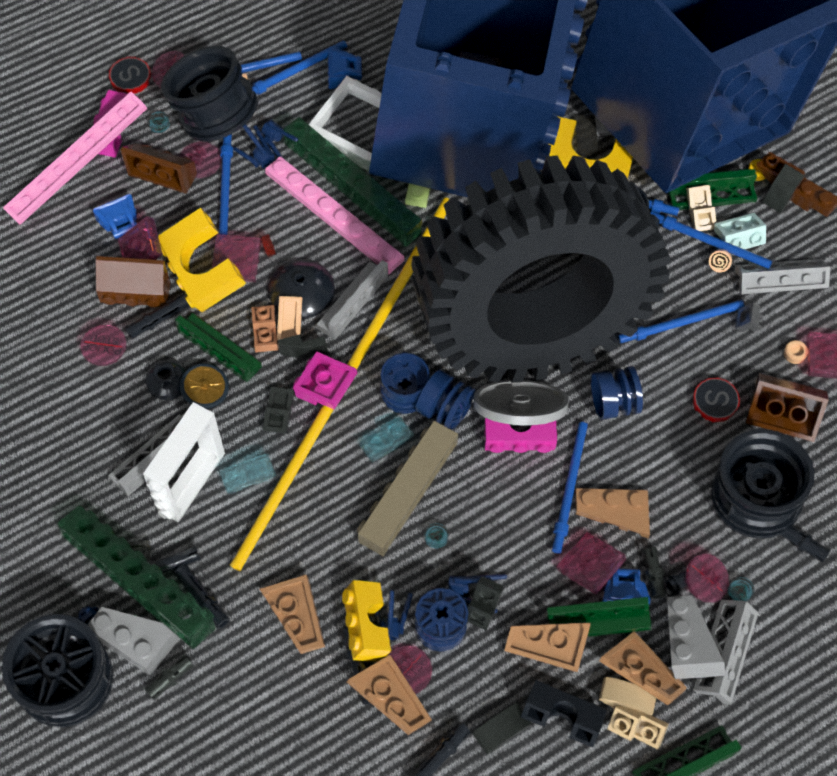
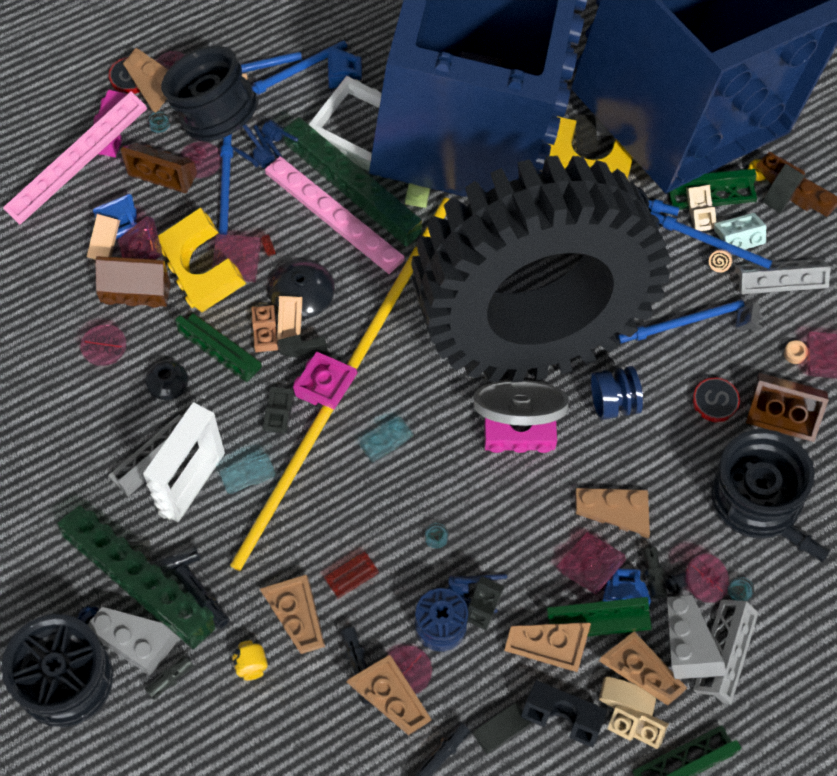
(103, 237): none -> light nougat tile
(148, 77): none -> medium nougat wing
(152, 319): black pin -> none
(204, 385): pearl gold wheel -> none
(249, 660): none -> yellow head
(353, 299): light grey fence -> none
(355, 583): none -> clear red tile
(366, 639): yellow arch -> none
(390, 622): dark blue plant -> none
(400, 372): dark blue wheel -> none
(407, 488): dark tan brick -> none
(443, 398): dark blue wheel -> none
(561, 527): blue bar -> none

